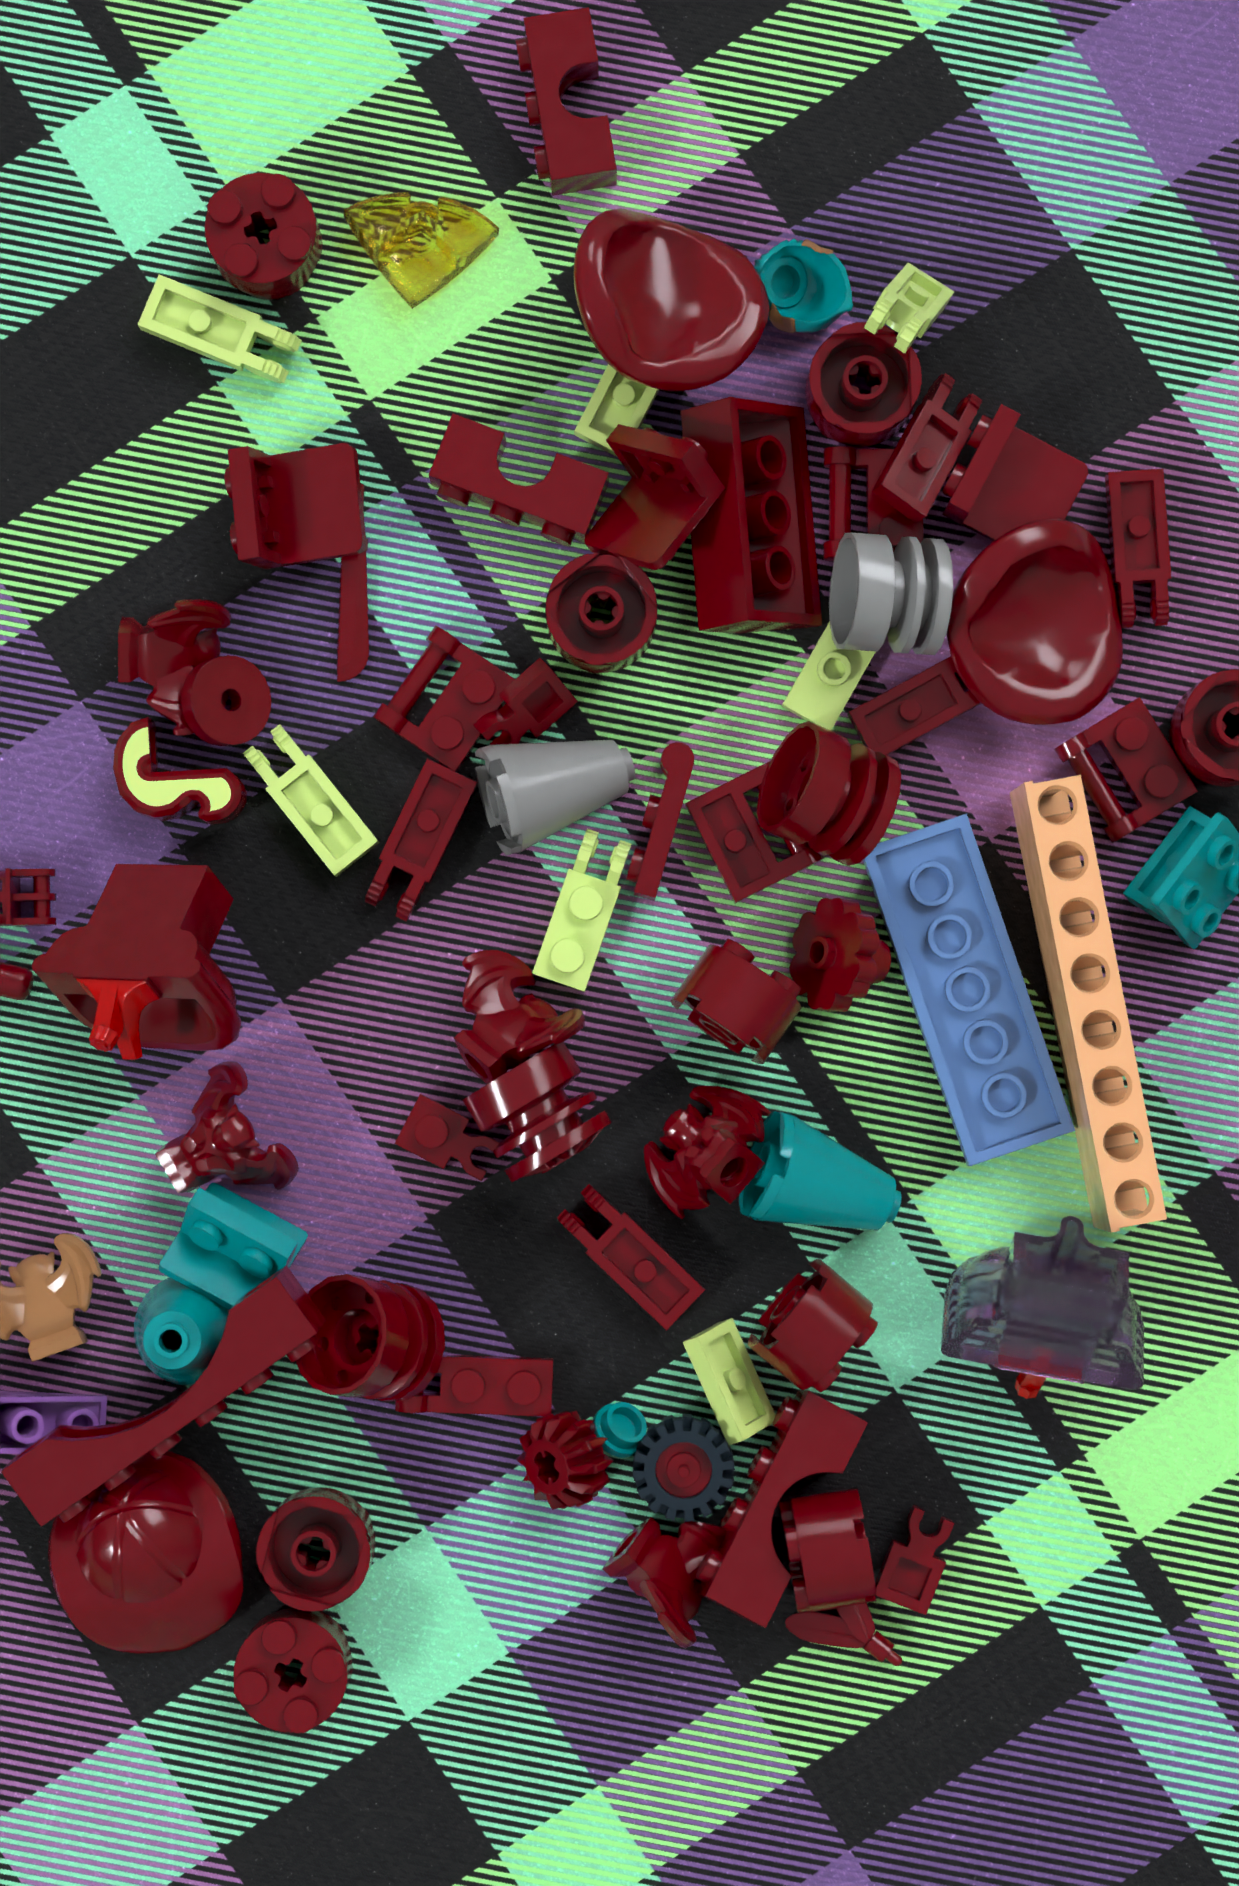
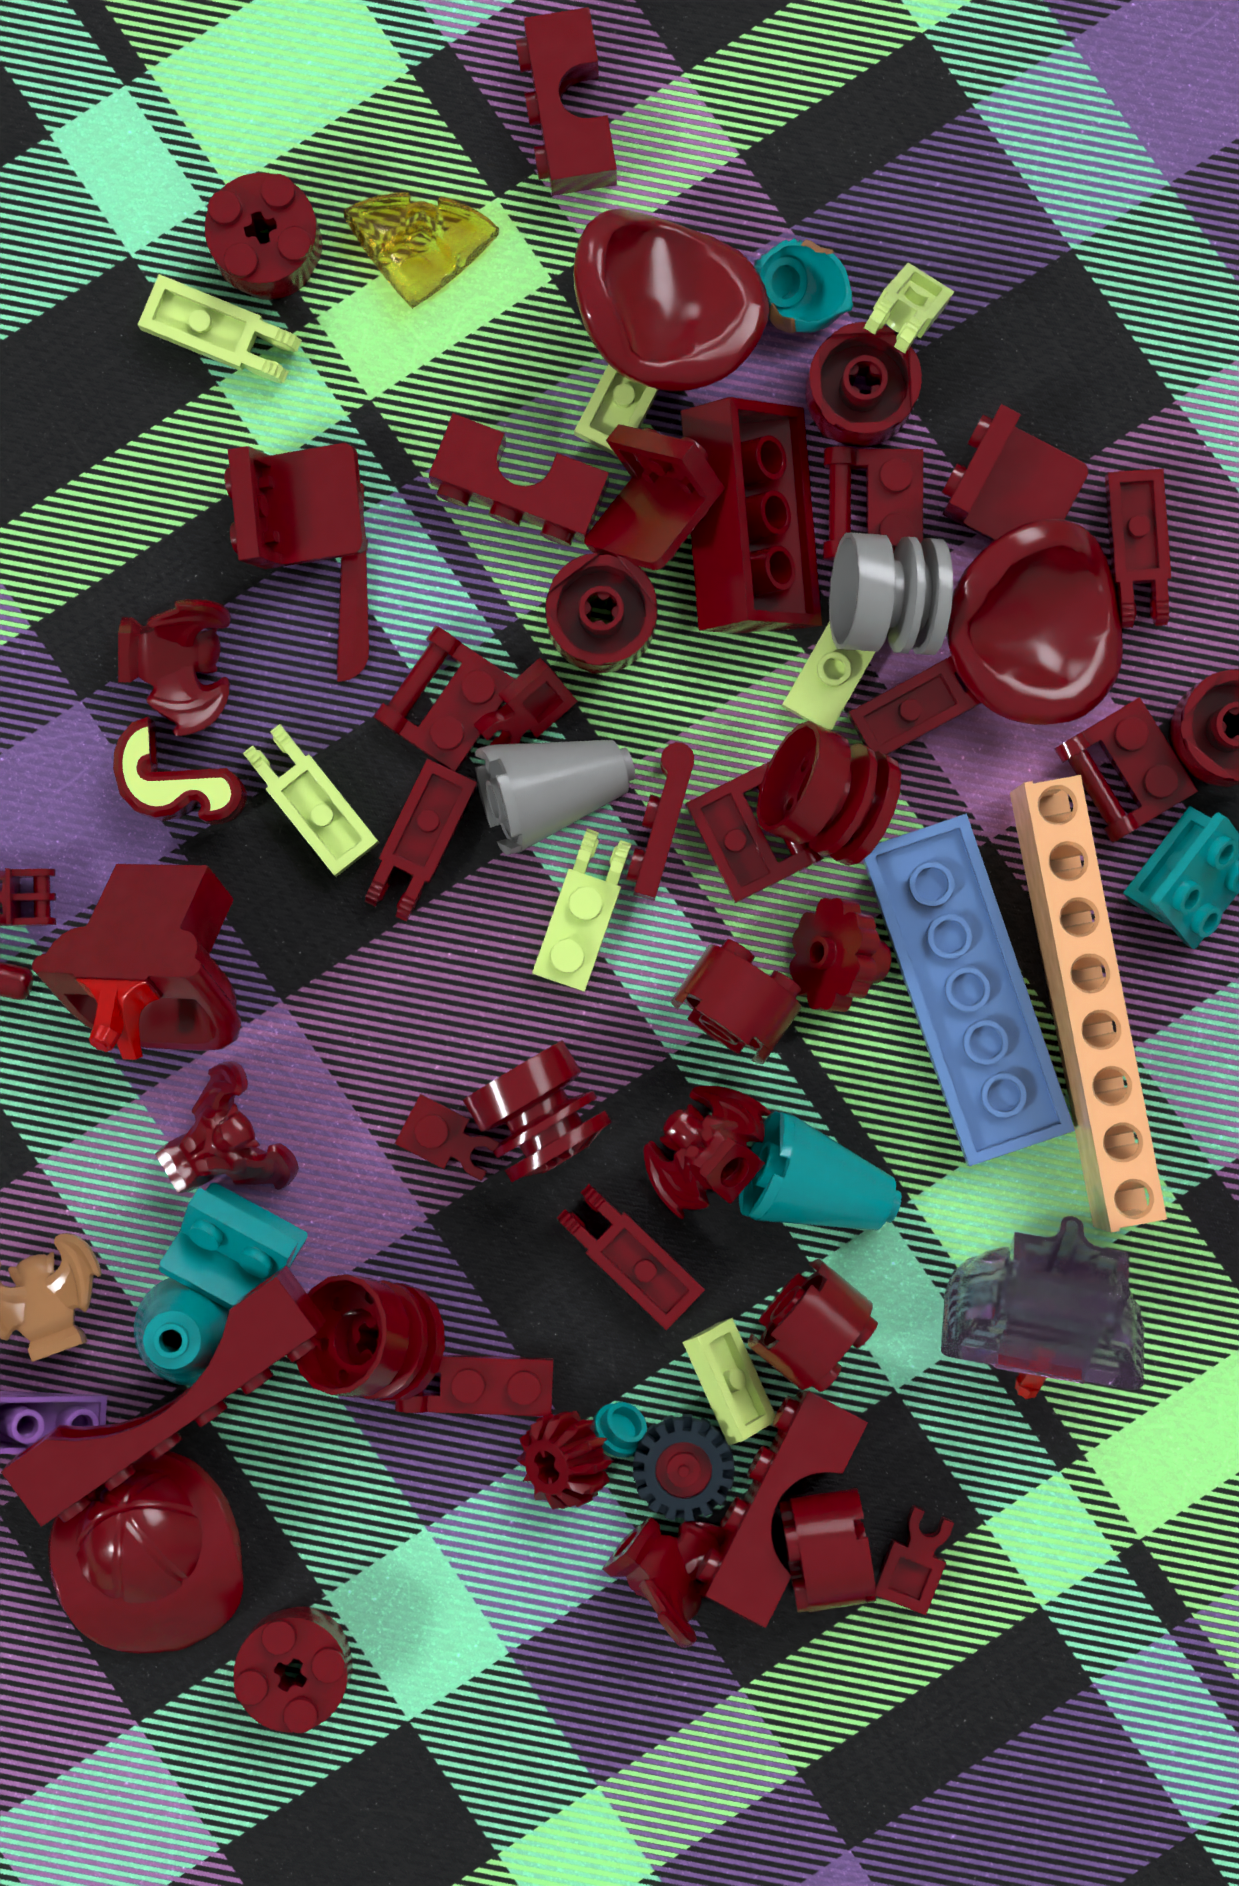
(248, 696): dark red piece -> none
(287, 1562): dark red brick -> none
(503, 1027): dark red animal -> none
(851, 1630): dark red piece -> none
(926, 451): dark red hinge -> none

